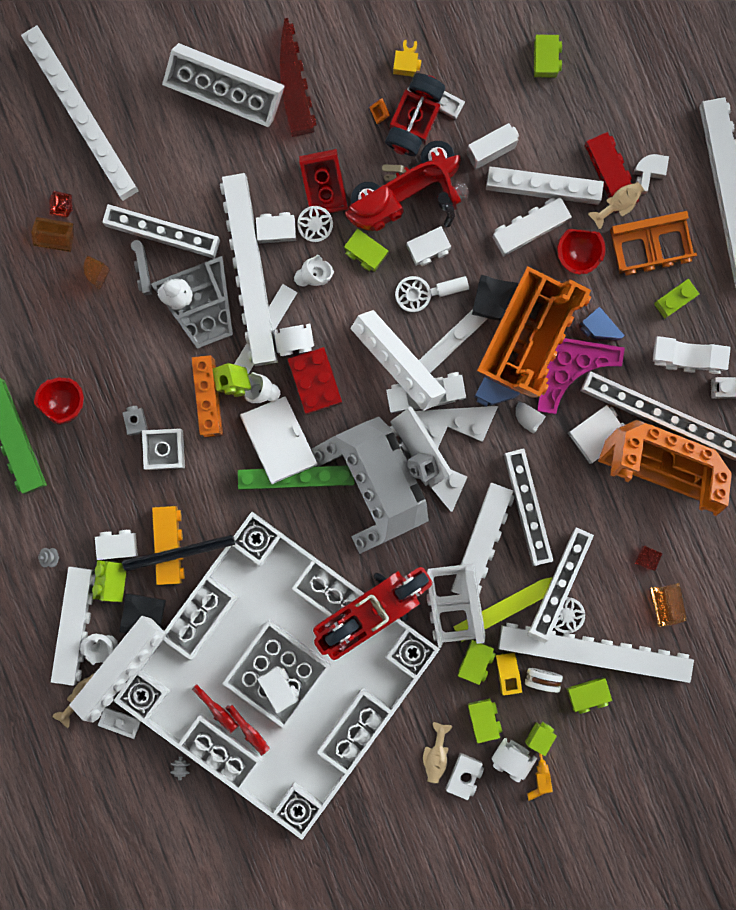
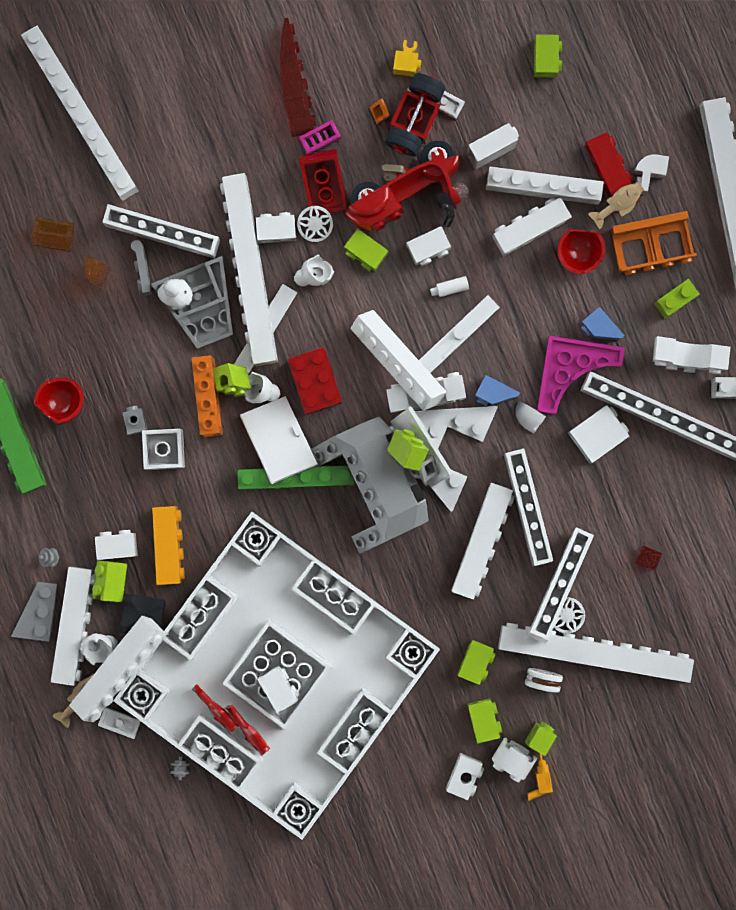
(38, 614): none -> light grey wing
(60, 204): clear red slope -> none
(178, 553): black axle -> none
(223, 85): white brick -> none
(293, 339): white brick -> none
(329, 140): none -> dark pink slope
(371, 612): red piece -> none
(407, 449): none -> lime brick
(413, 294): white wheel -> none
(435, 758): tan animal -> none
(467, 601): white window -> none
(493, 297): black brick -> none
(508, 674): yellow slope -> none
(511, 604): neon yellow piece -> none
(531, 338): orange wedge -> none
(589, 695): lime brick -> none
(668, 604): clear orange brick -> none
(669, 462): orange wedge -> none

